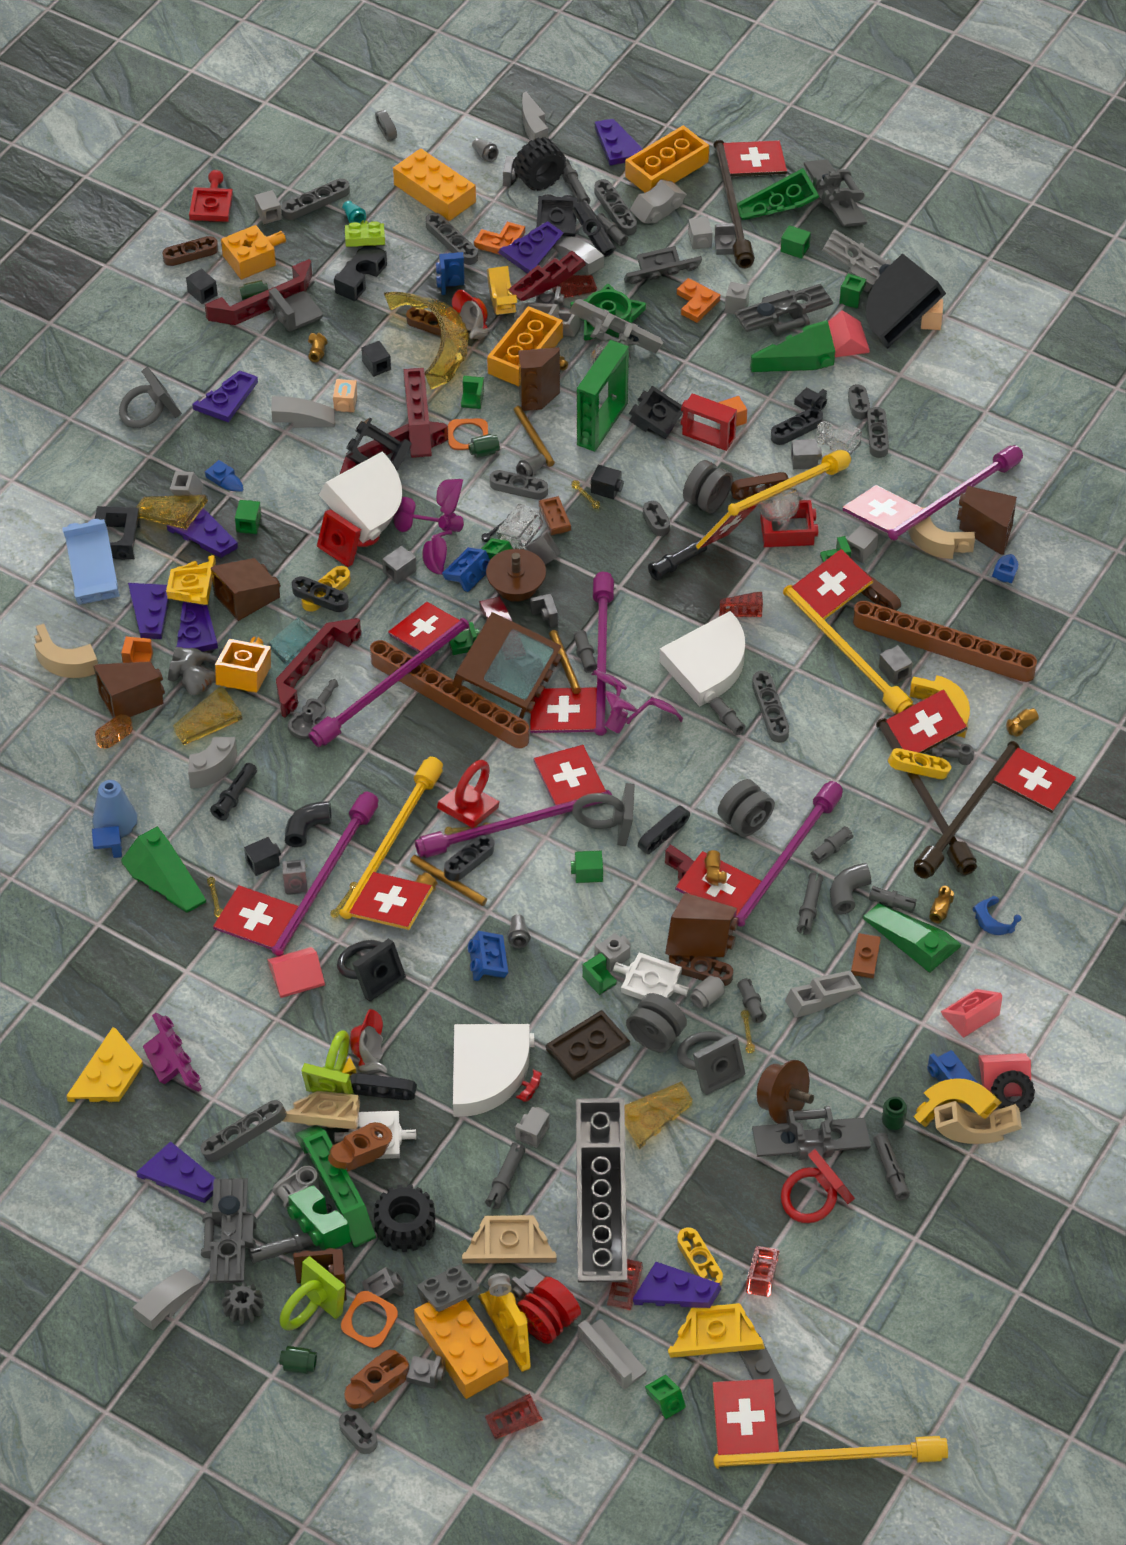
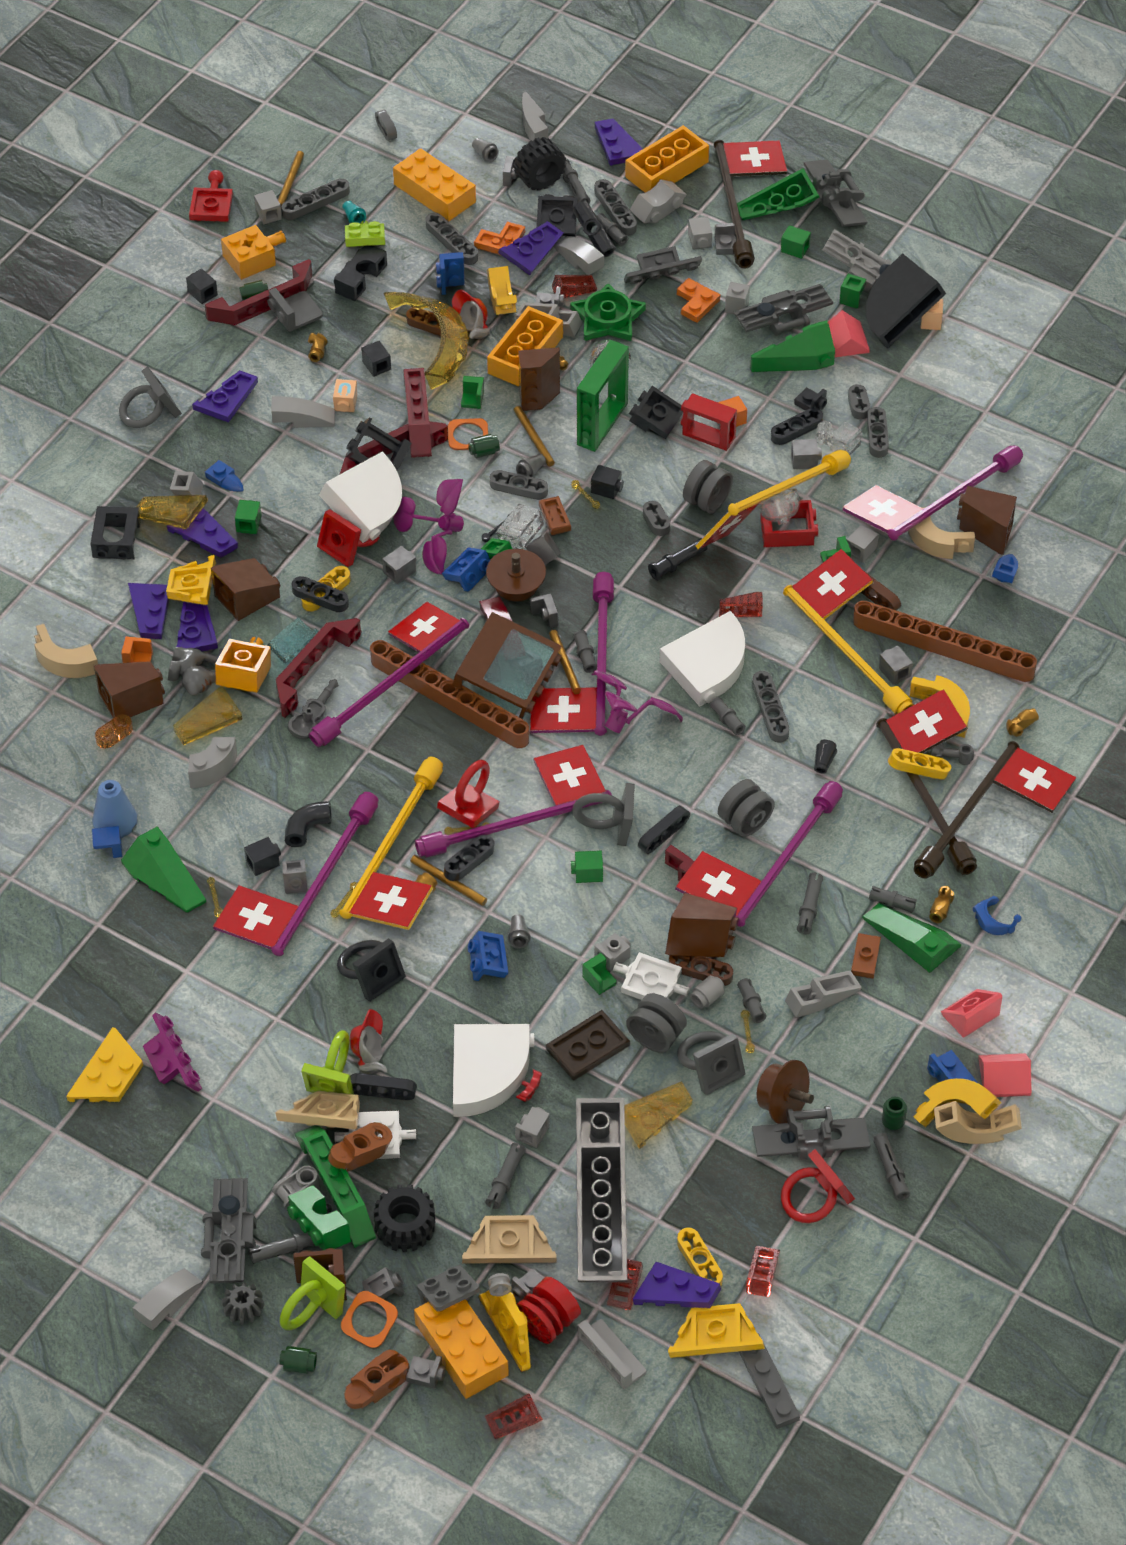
(91, 561): light blue panel -> none
(178, 1171): dark purple wing -> none
(202, 243): reddish brown beam -> none
(229, 797): black pin -> none
(242, 1128): dark grey beam -> none
(290, 178): none -> pearl gold bar
(296, 972): coral slope -> none
(349, 1067): yellow piece -> none
(362, 1428): dark grey beam -> none
(464, 640): green bracket -> none
(543, 279): dark red slope -> none
(602, 320): light grey piece -> none
(666, 1395): green bracket -> none
(712, 865): pearl gold arm -> none
(741, 488): reddish brown beam -> none
(750, 1437): flag -> none
(824, 755): none -> black cone
(831, 844): dark grey pin -> none
(845, 884): dark grey cylinder -> none
(1014, 1077): black tyre -> none

